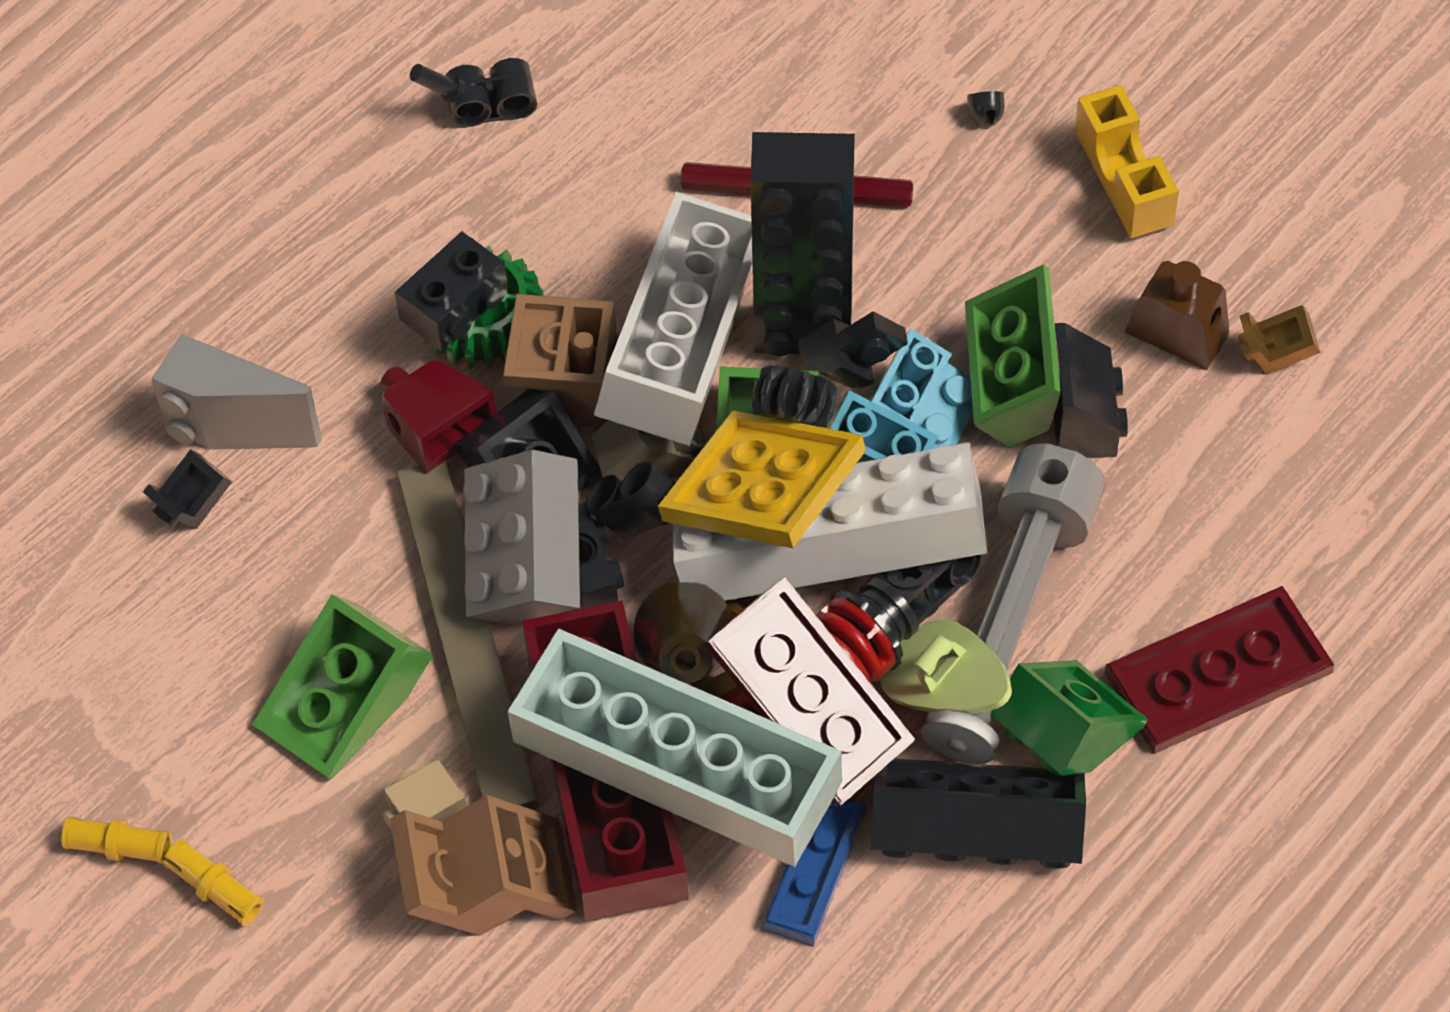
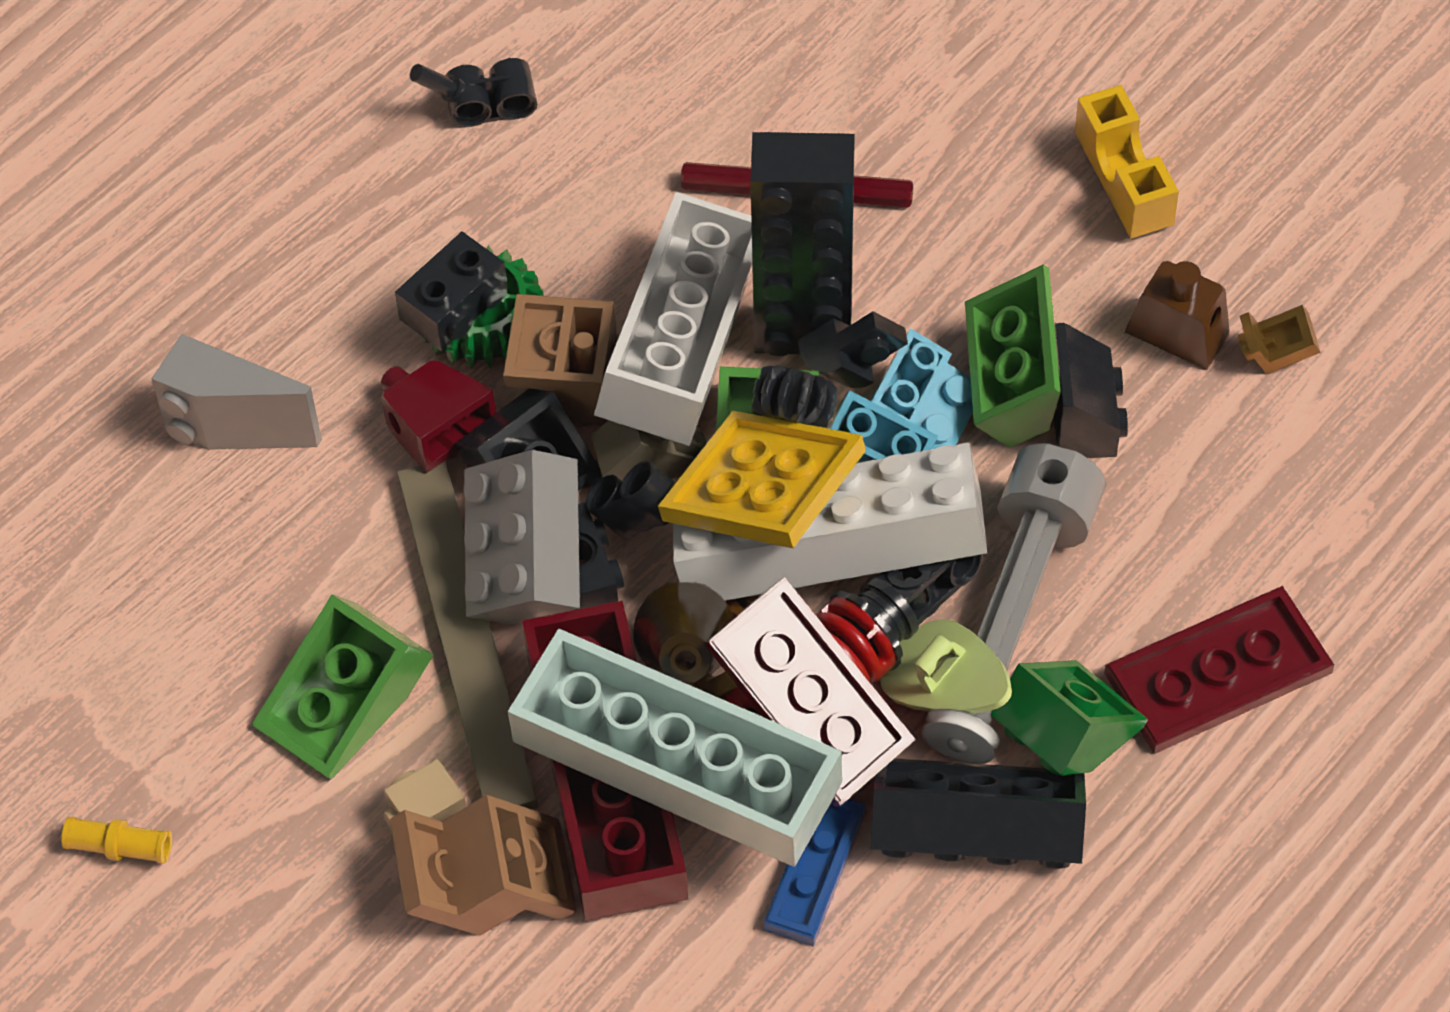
(188, 491): black bracket -> none
(213, 882): yellow pin -> none
(986, 103): black hinge -> none

